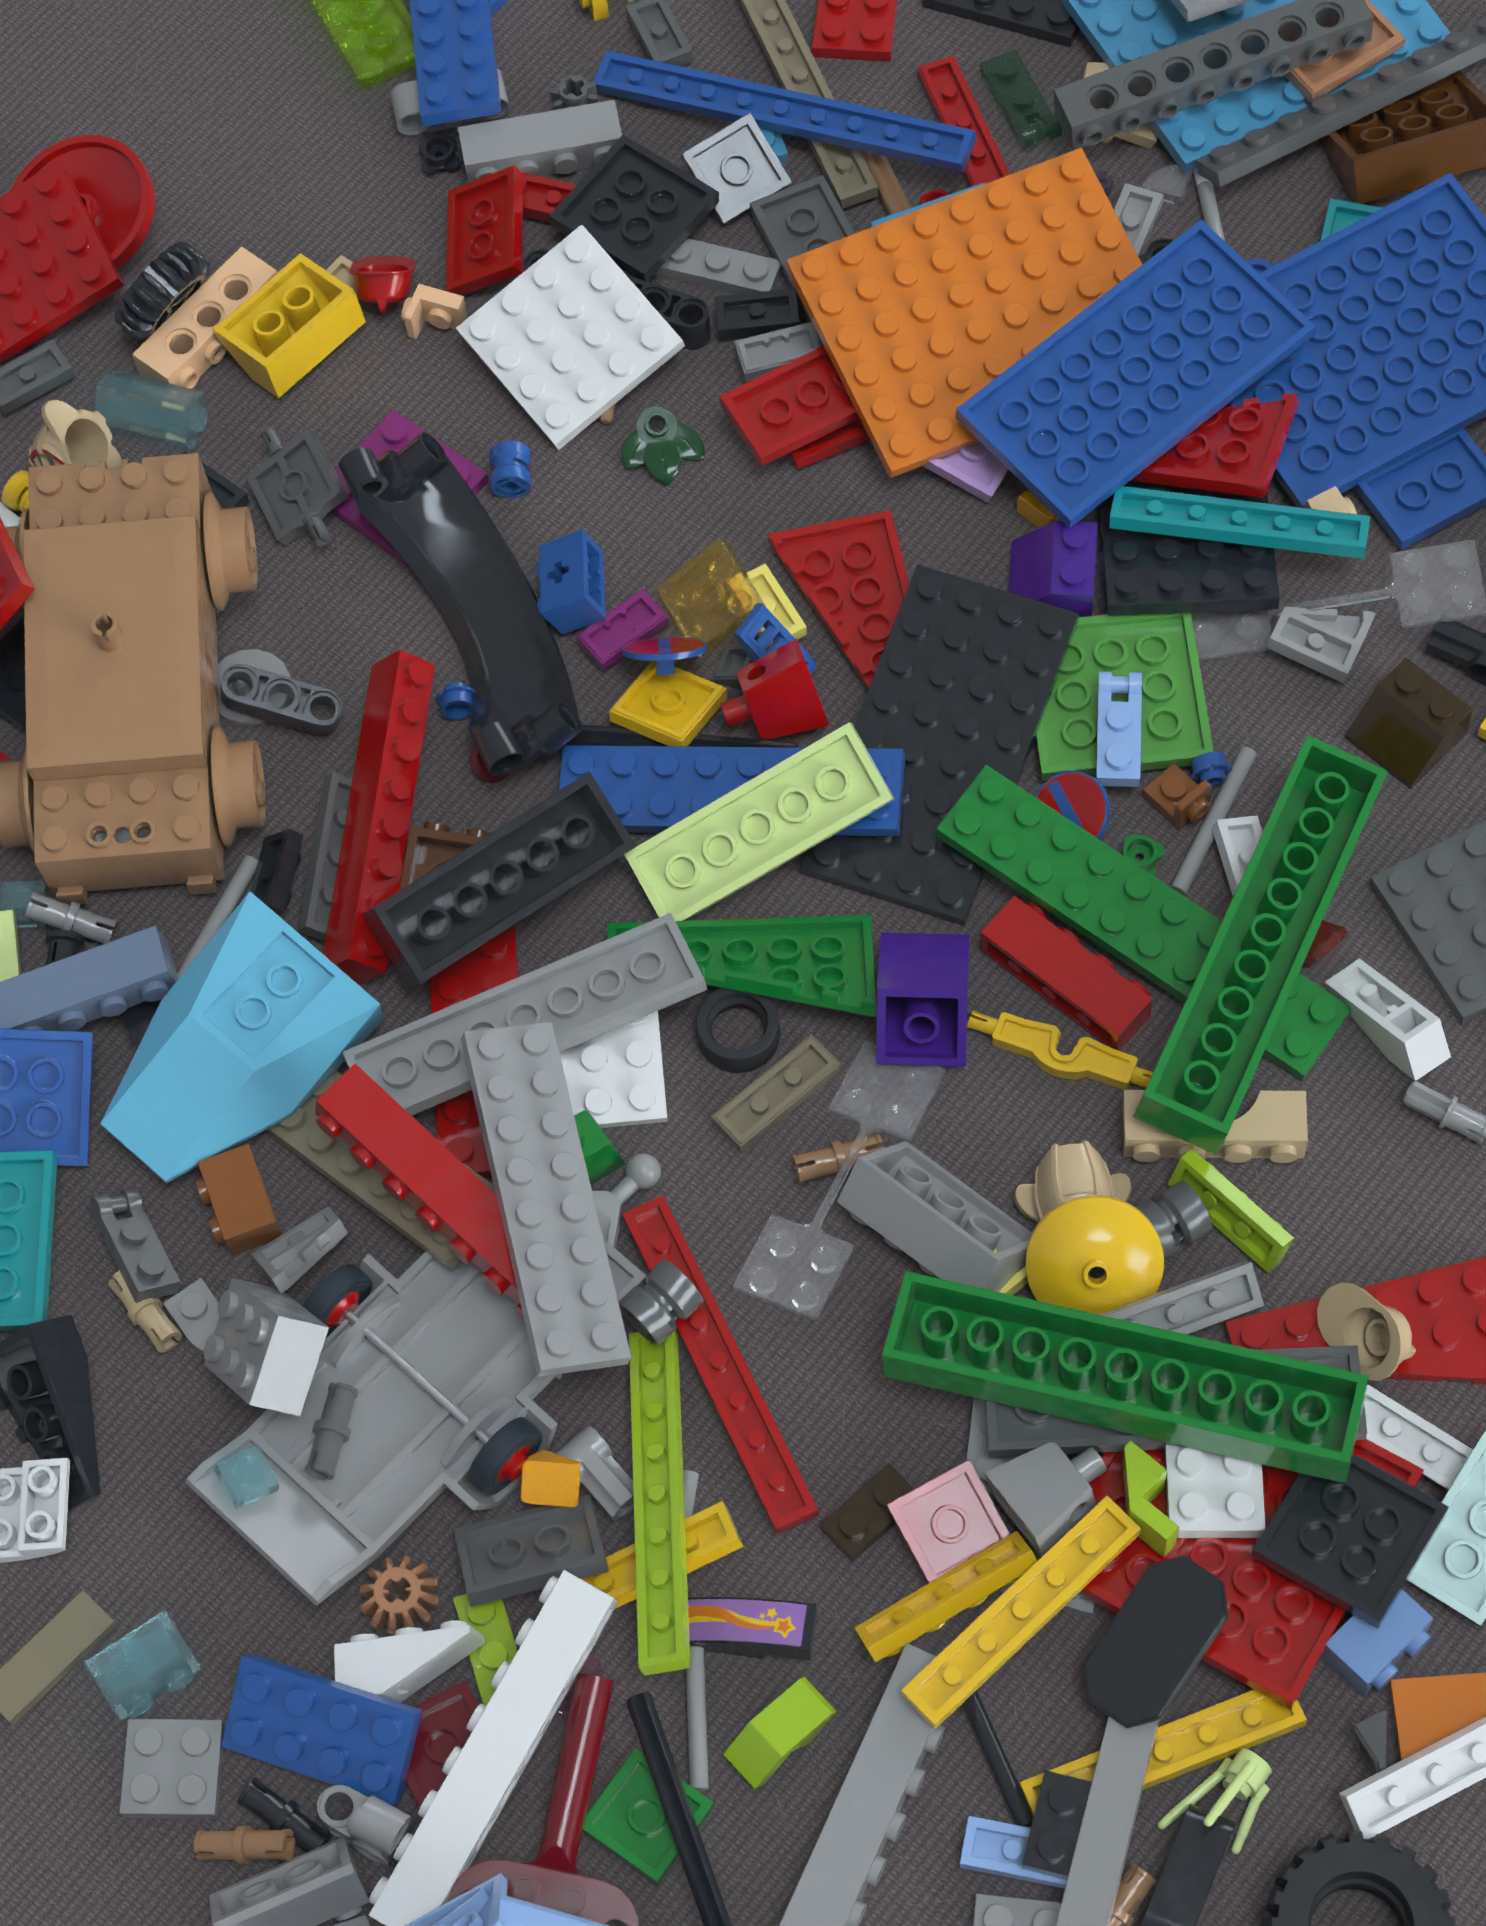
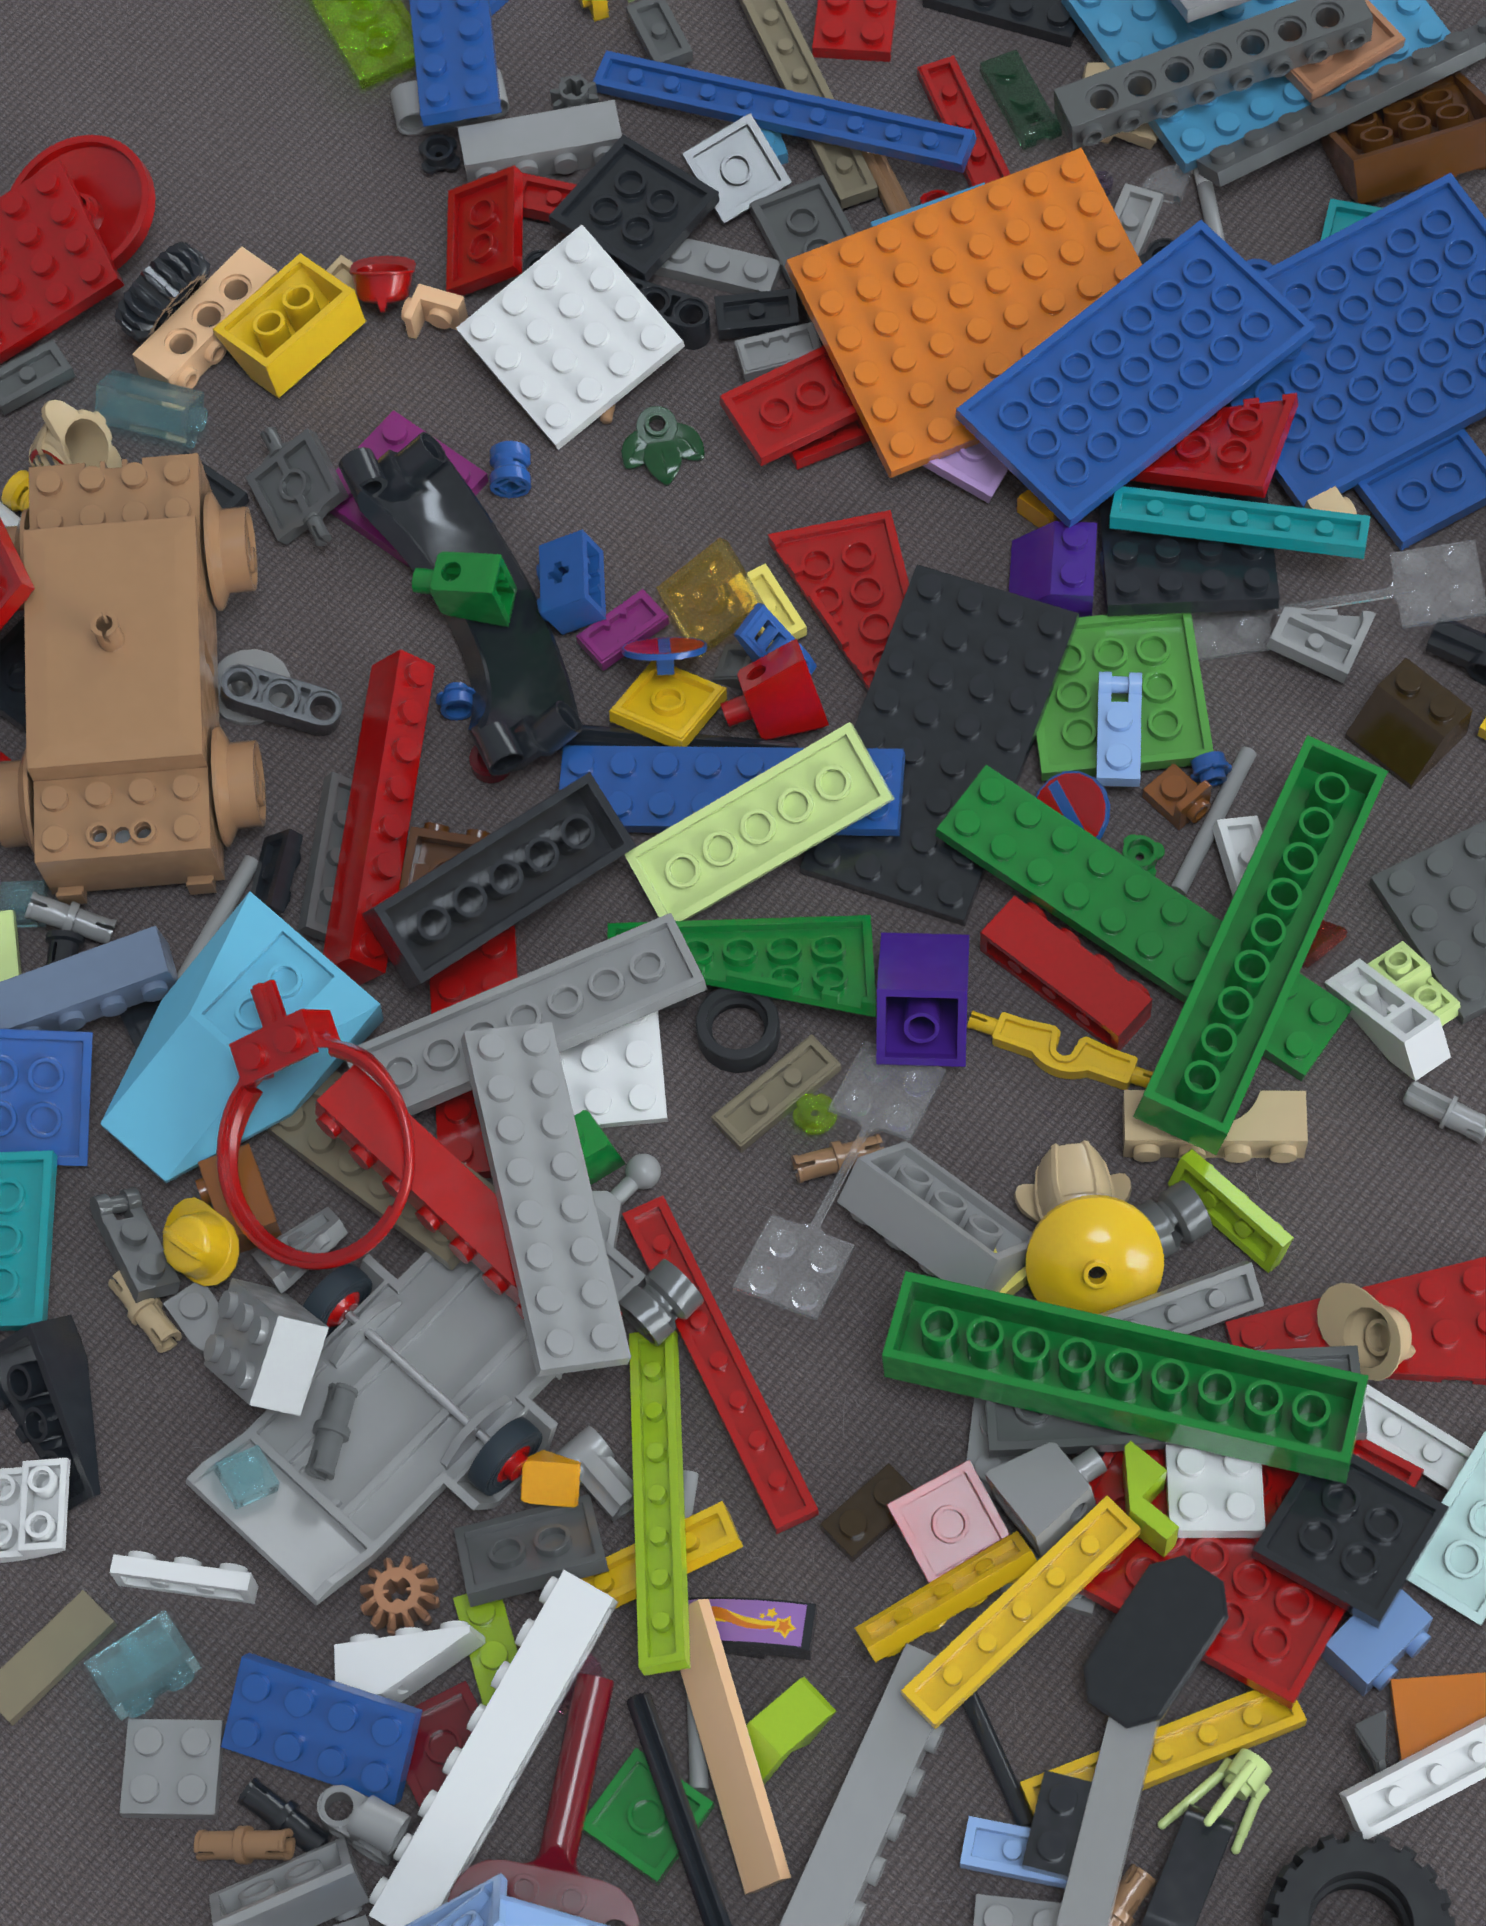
(184, 1577): none -> white plate
(200, 1242): none -> yellow piece
(257, 1057): none -> red brick
(469, 586): none -> green torso
(731, 1756): none -> light nougat tile
(814, 1124): none -> clear neon green plate
(1414, 977): none -> yellowish green slope

